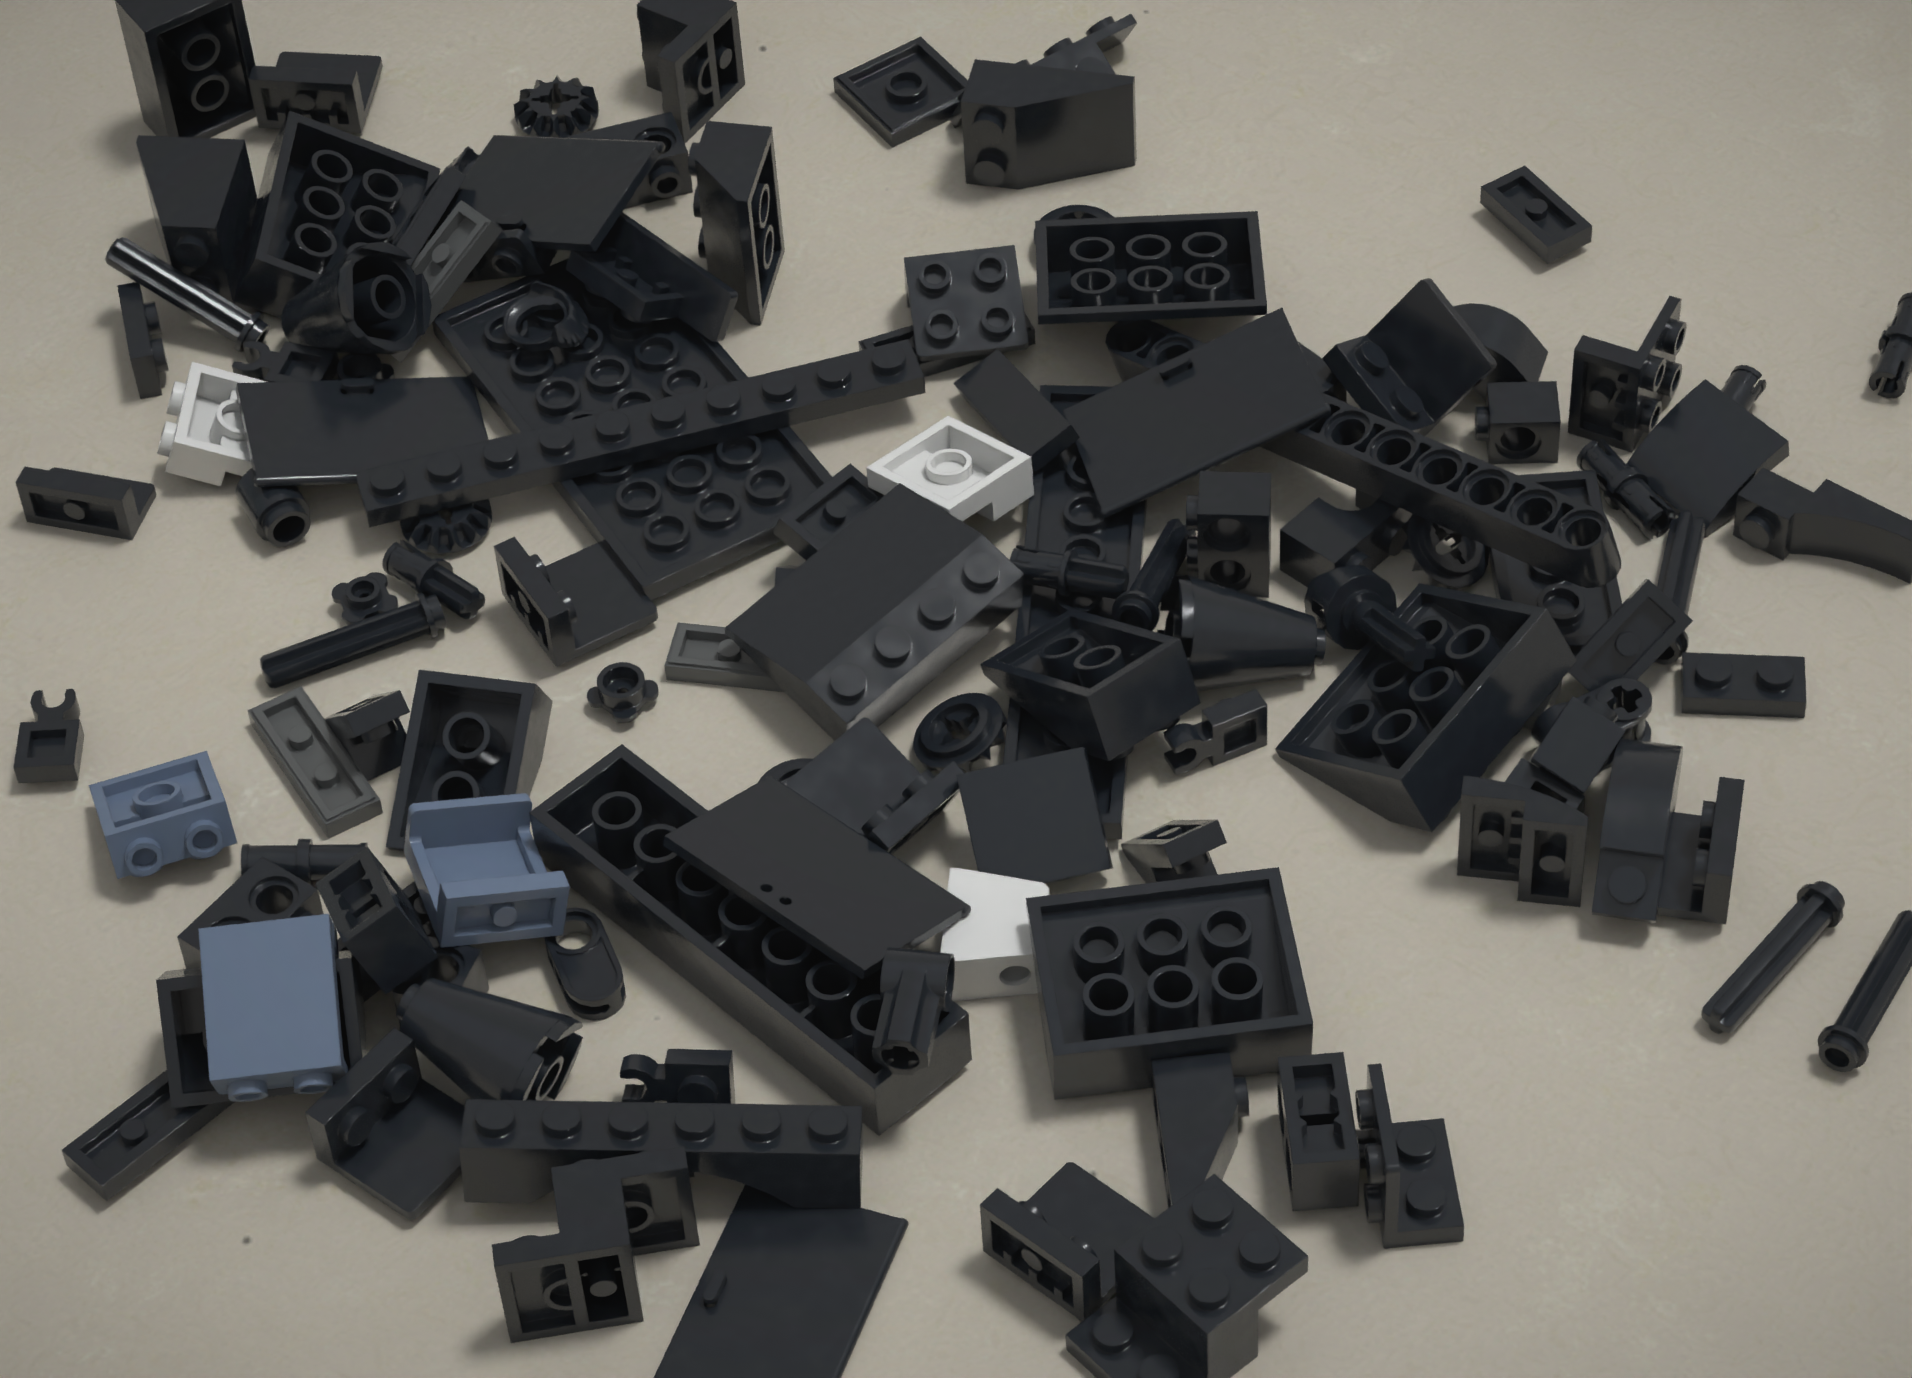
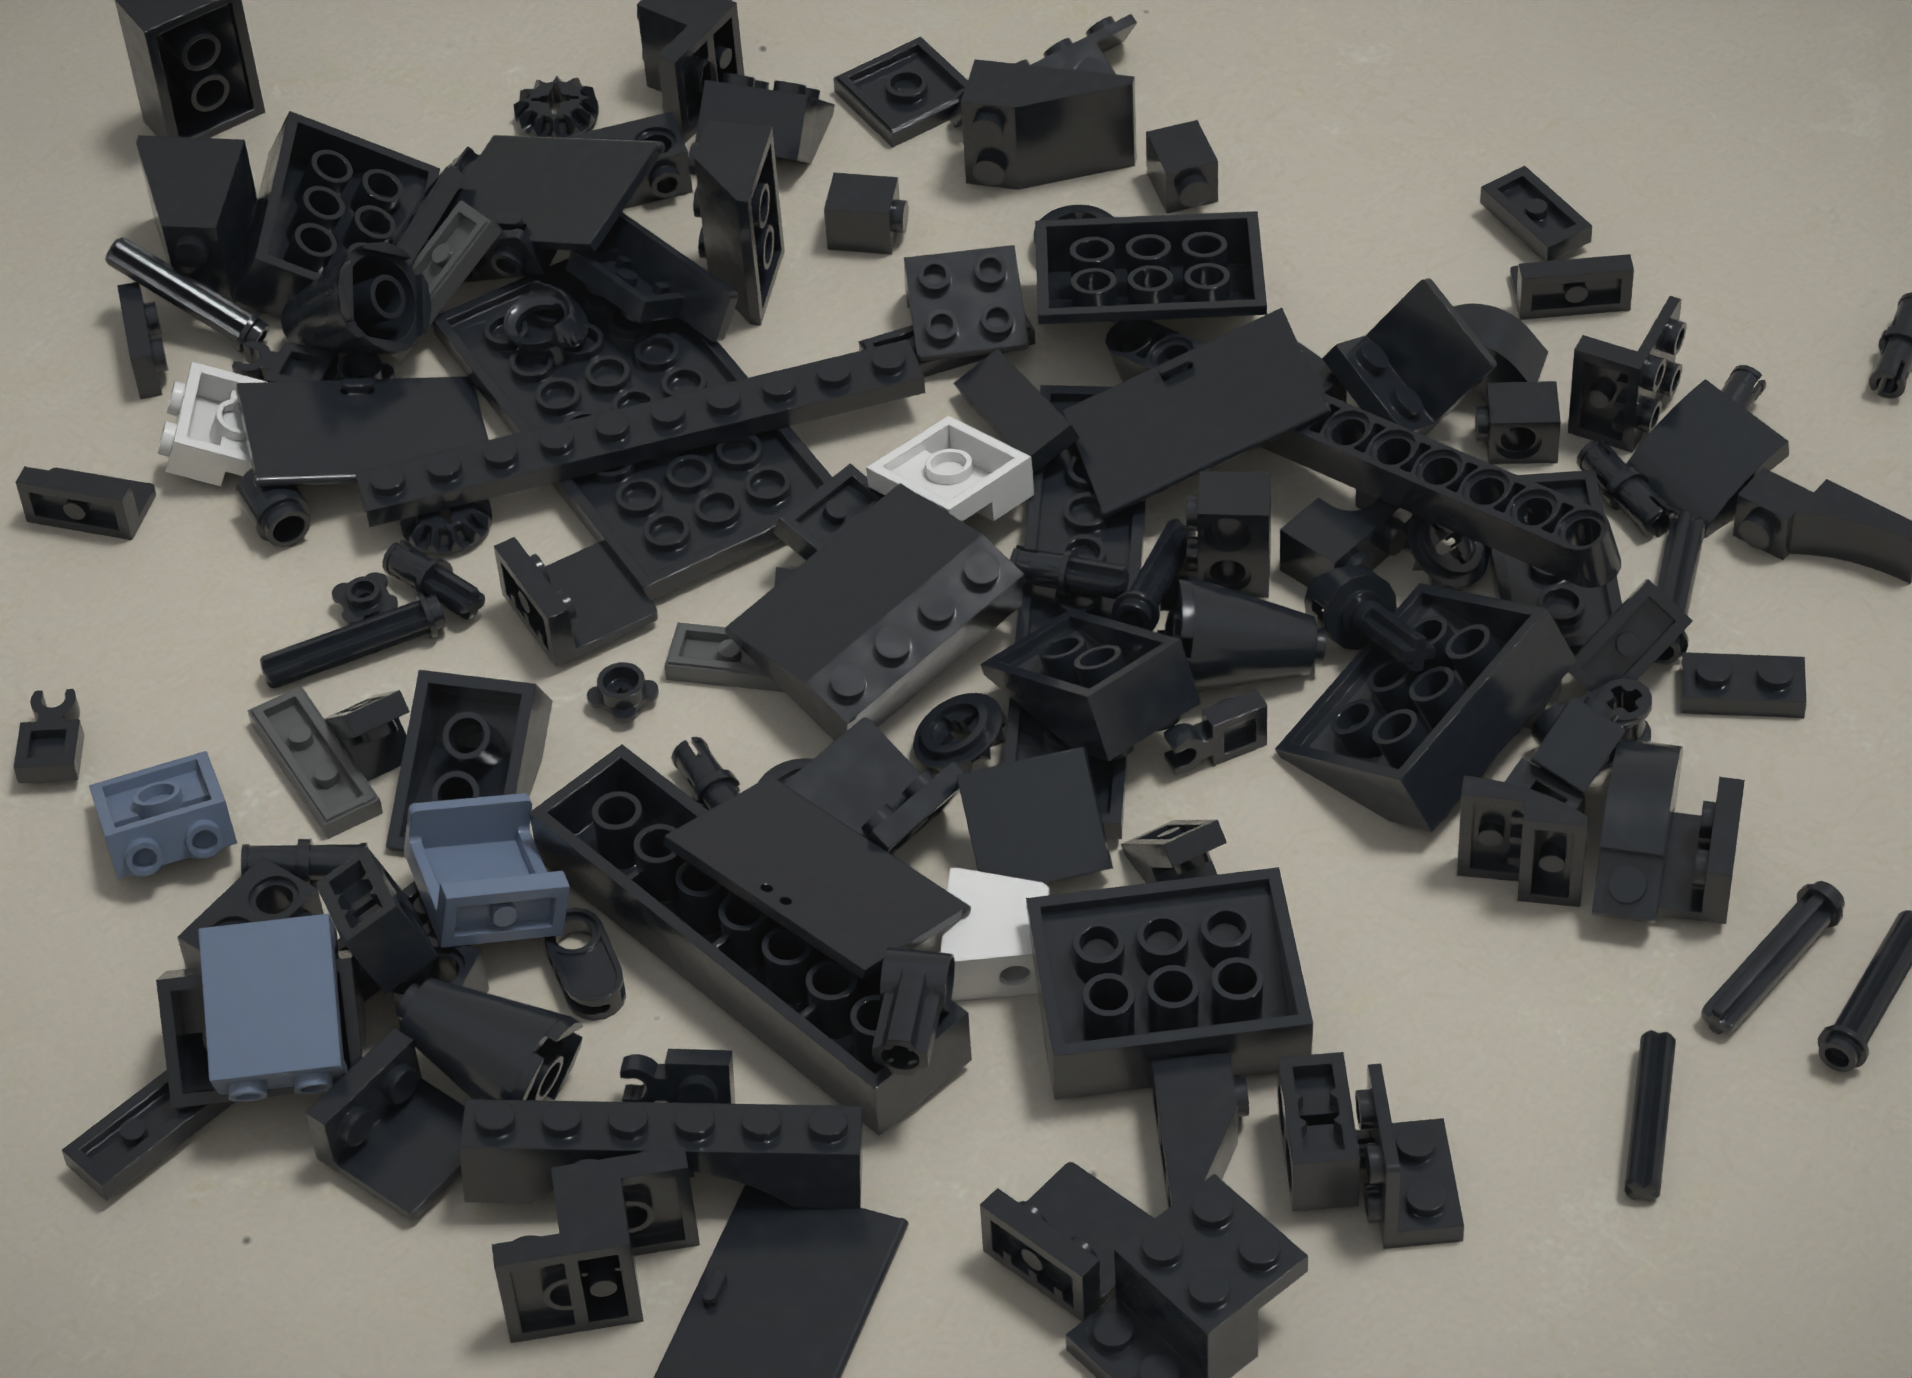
(317, 86): black bracket -> none
(704, 774): none -> black pin
(790, 109): none -> black slope
(864, 213): none -> black brick
(1182, 166): none -> black brick
(1573, 286): none -> black panel
(1650, 1116): none -> black axle

